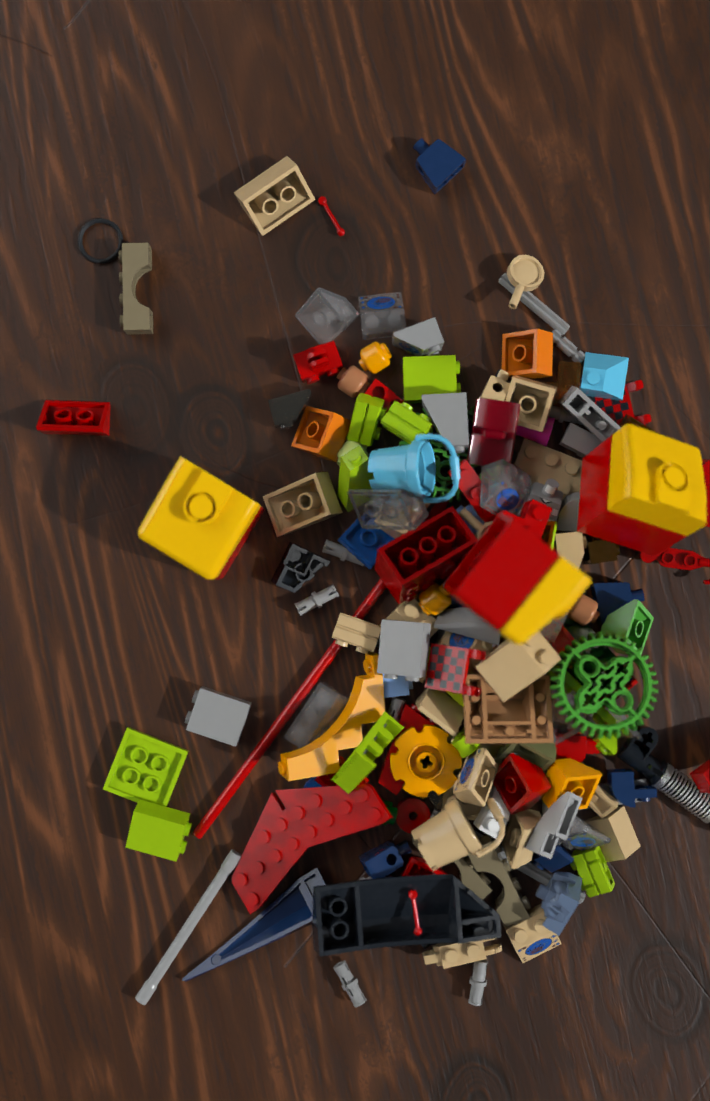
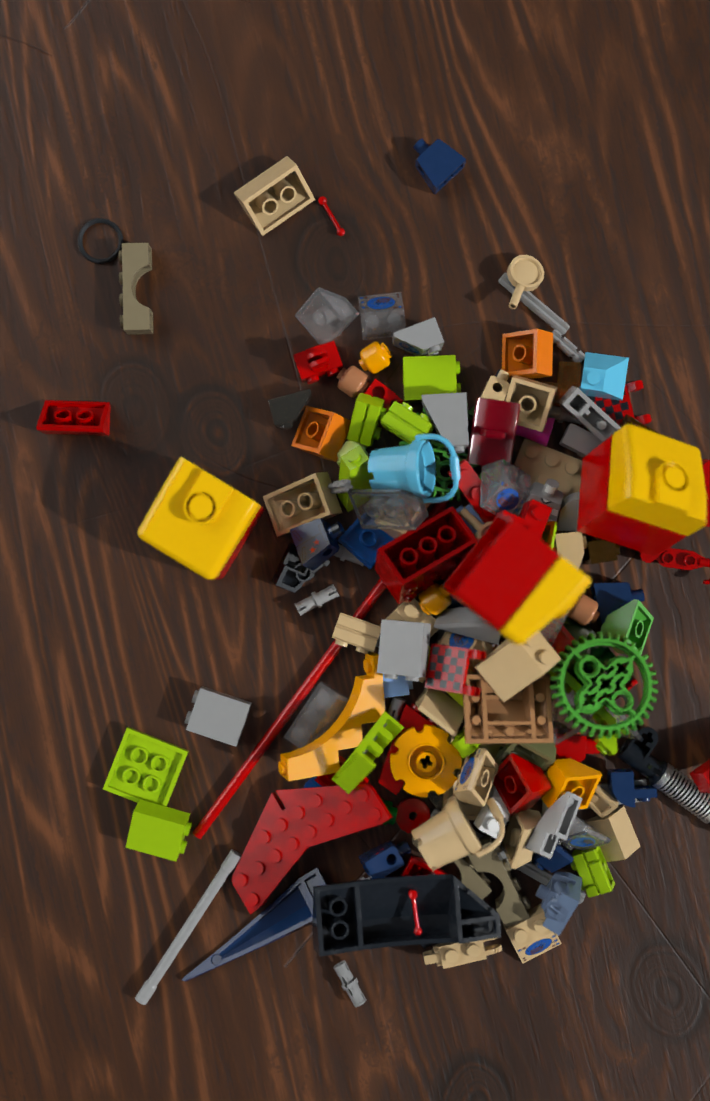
(316, 541): none -> dark blue torso
(340, 486): none -> light grey axle
(478, 982): light grey pin -> none

